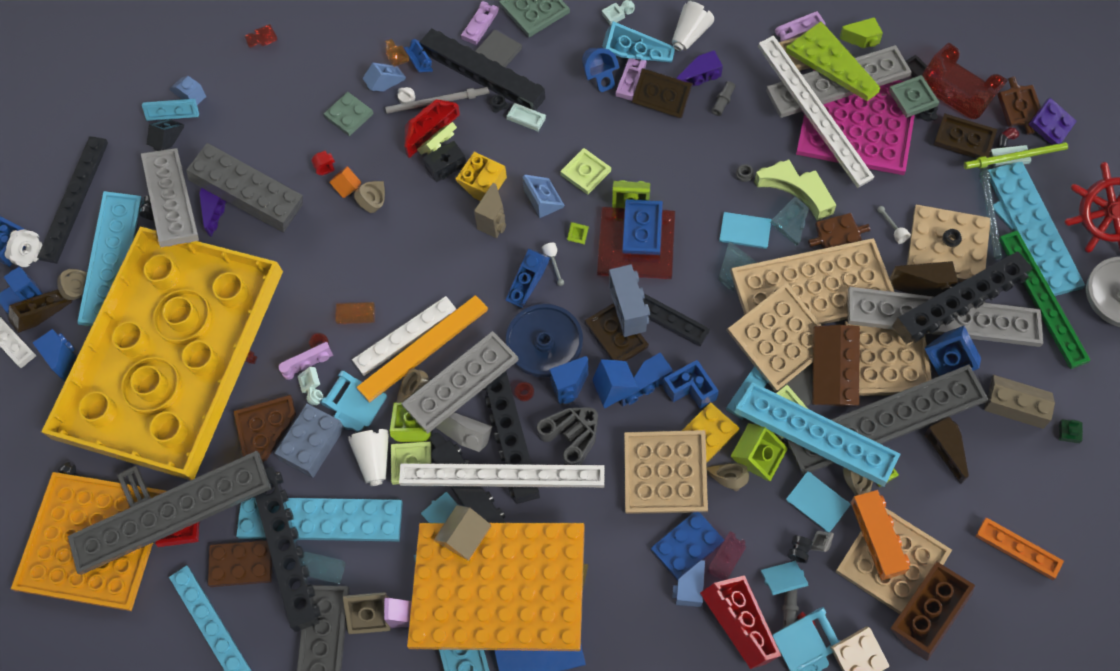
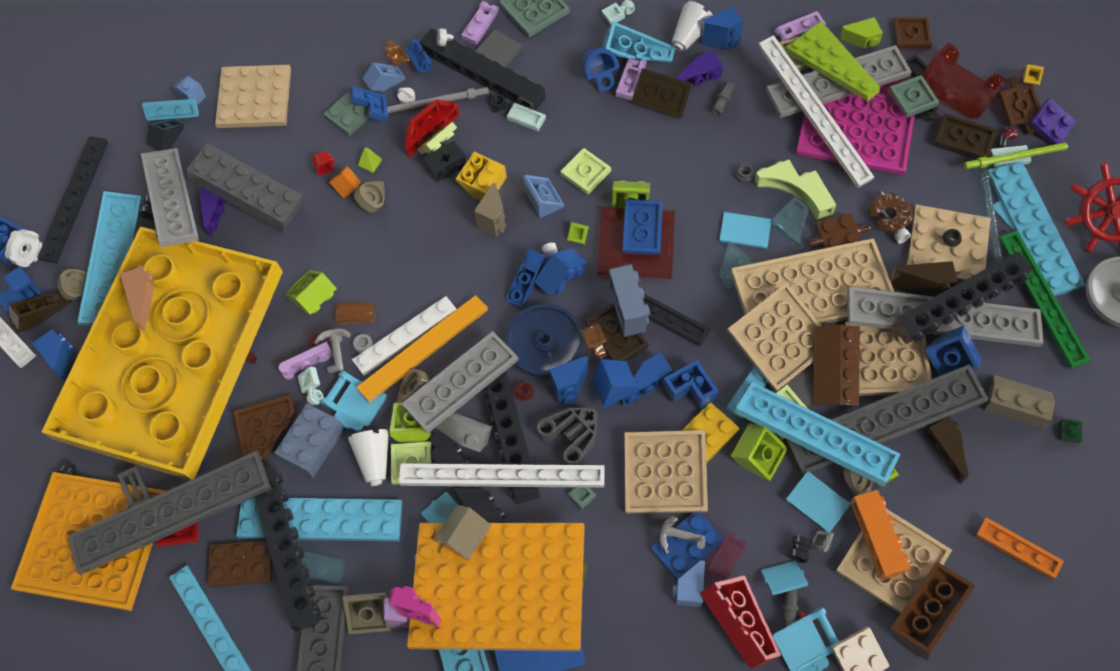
(139, 293): none -> nougat slope
(253, 96): none -> tan plate
(263, 35): clear red plate -> none
(310, 291): none -> lime slope
(335, 338): none -> light grey piece
(362, 343): none -> light grey tile
(369, 160): none -> lime slope
(374, 101): none -> blue plate
(410, 605): none -> dark pink plate
(442, 37): none -> white tile
(560, 269): none -> blue brick
(581, 496): none -> sand green tile
(594, 338): none -> clear orange plate
(668, 530): none -> light grey piece
(722, 29): none -> blue slope
(730, 475): dark tan piece -> none
(900, 208): none -> reddish brown piece
(912, 32): none -> reddish brown tile
(1031, 75): none -> yellow leg

